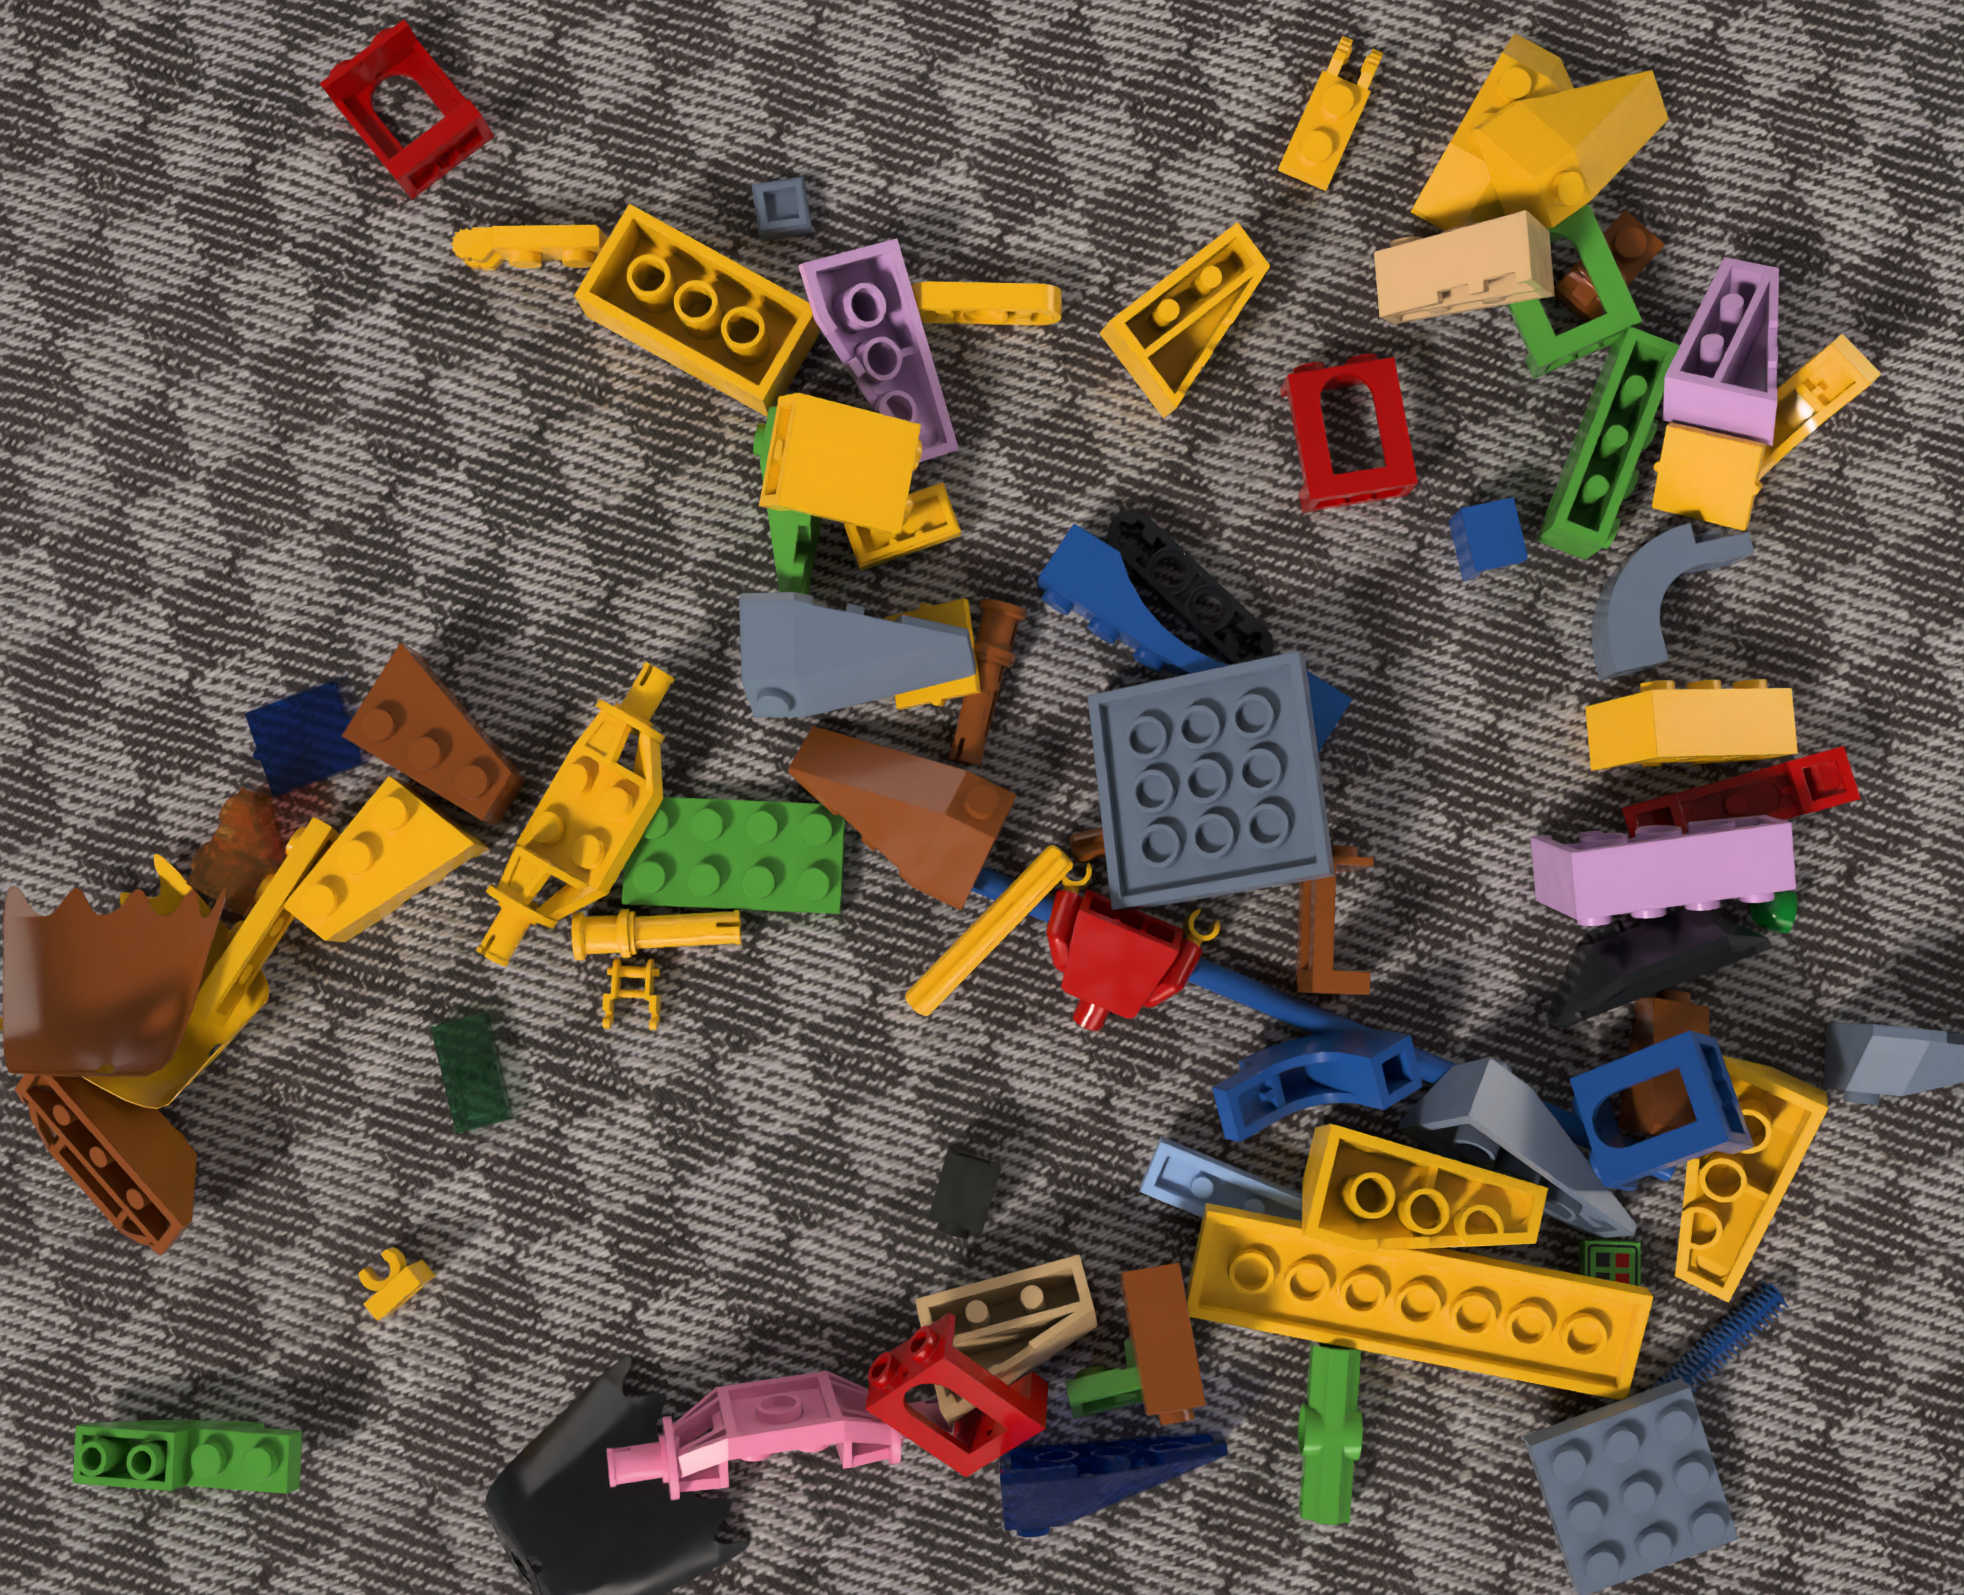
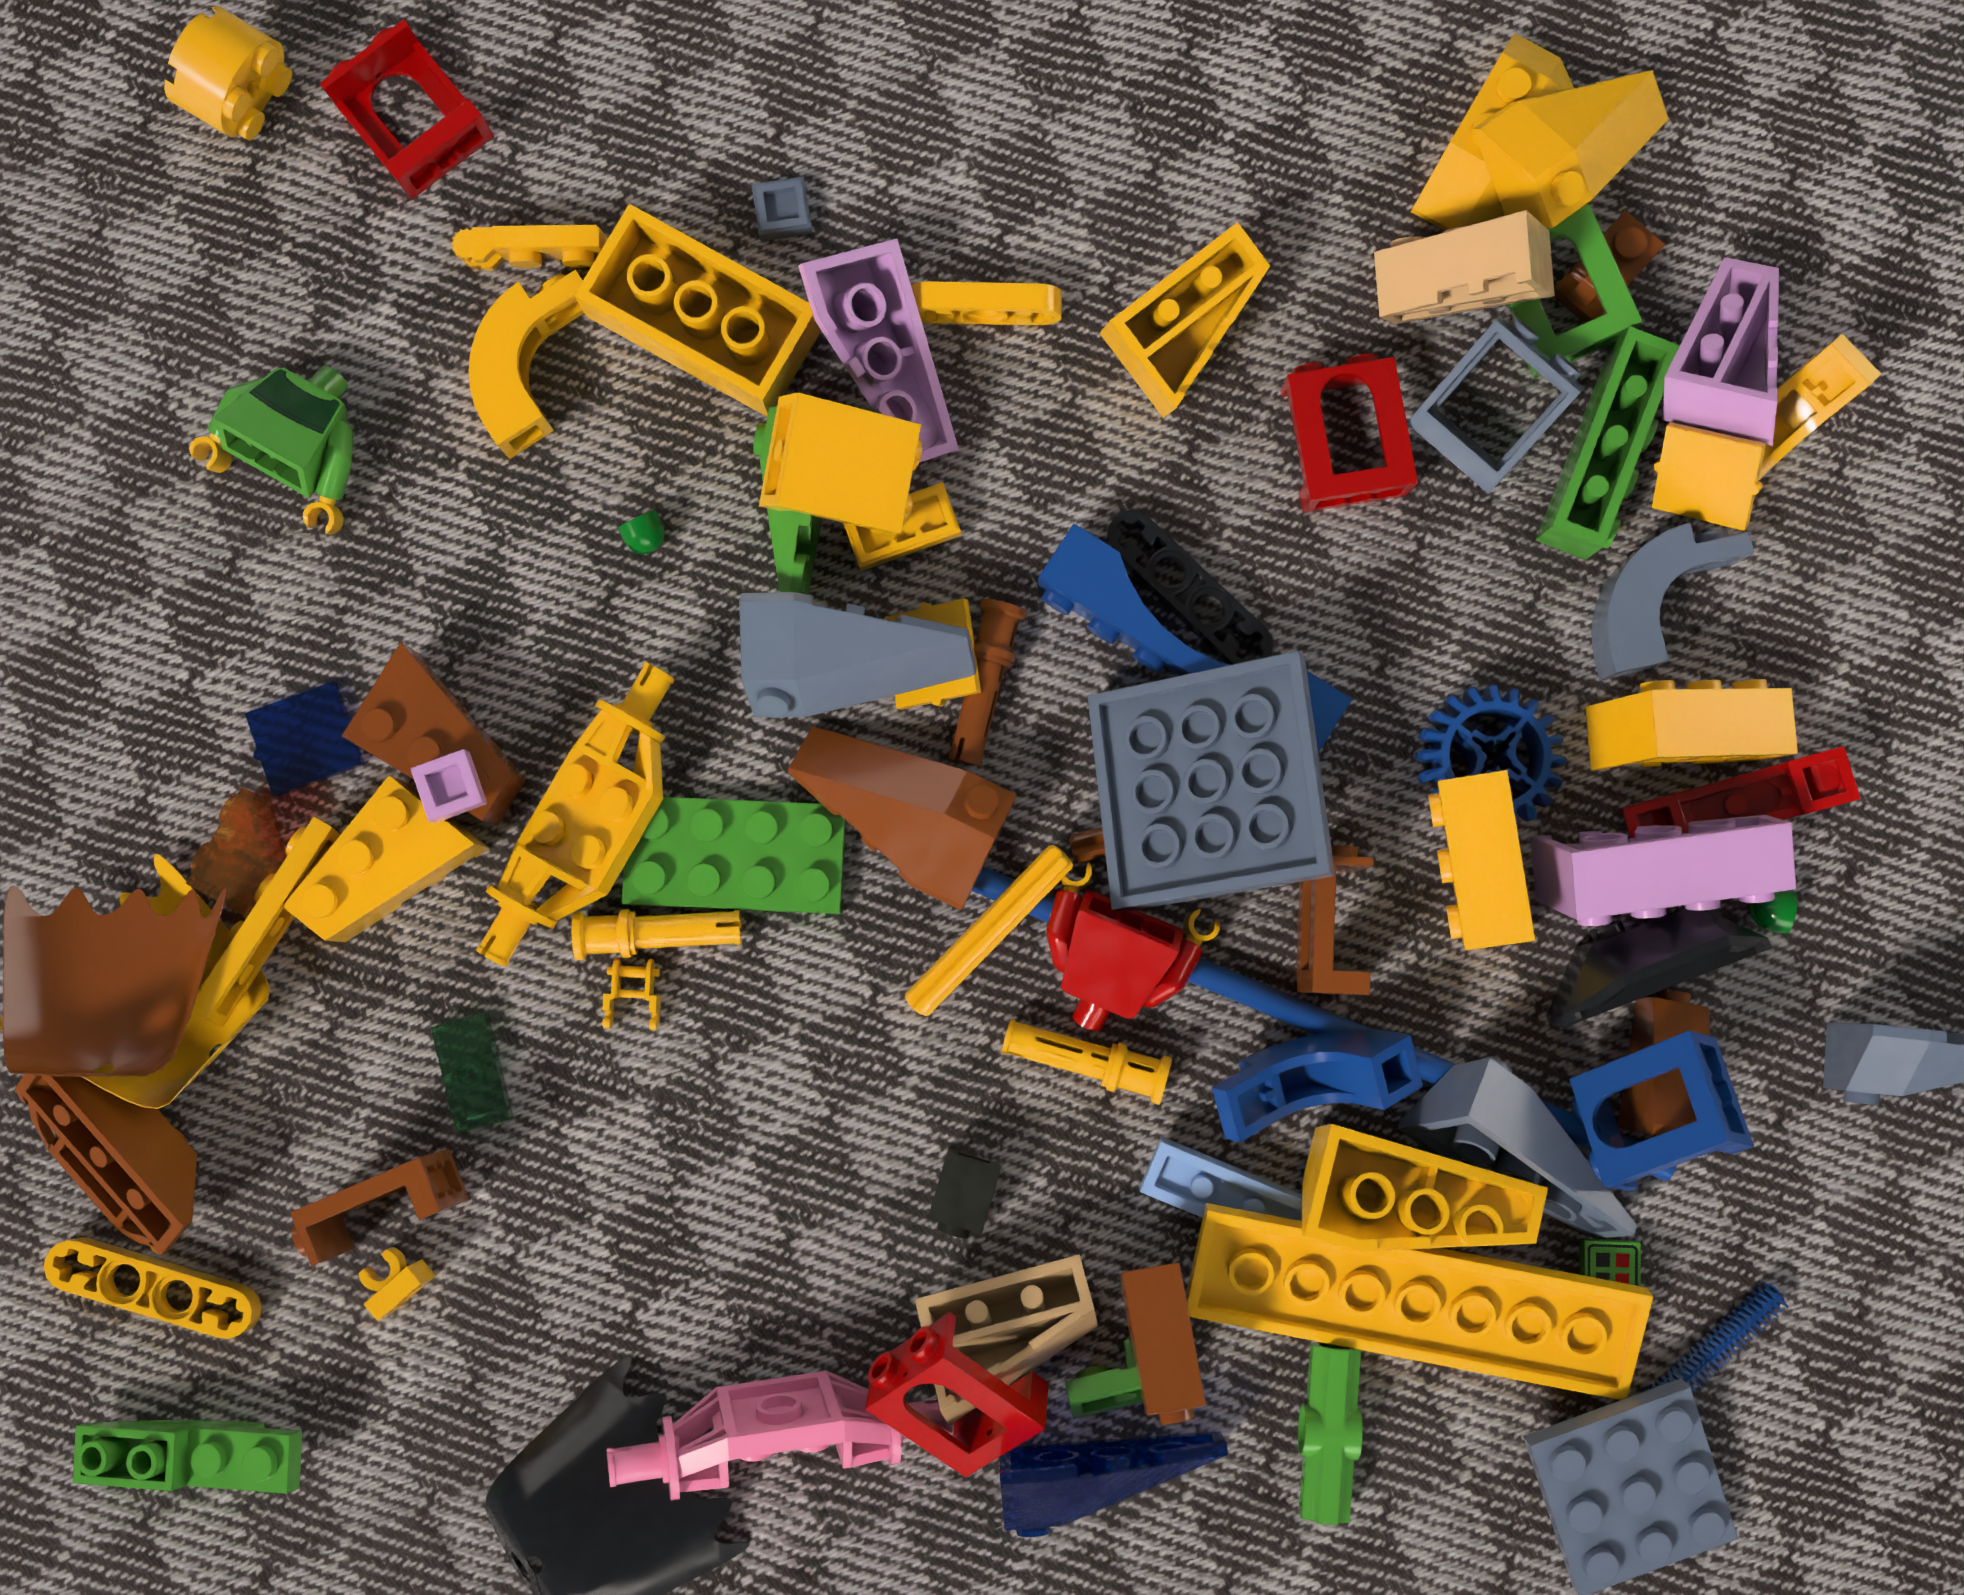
(154, 1281): none -> yellow beam
(227, 73): none -> yellow brick
(289, 432): none -> bright green torso
(429, 1180): none -> dark orange panel
(448, 786): none -> lavender plate
(504, 354): none -> yellow arch
(643, 533): none -> green hinge
(1113, 1065): none -> yellow pin
(1329, 120): yellow hinge -> none
(1461, 448): none -> sand blue window
(1472, 745): none -> blue gear
(1482, 861): none -> yellow wedge
(1487, 537): blue panel -> none
(1737, 1194): yellow wedge -> none

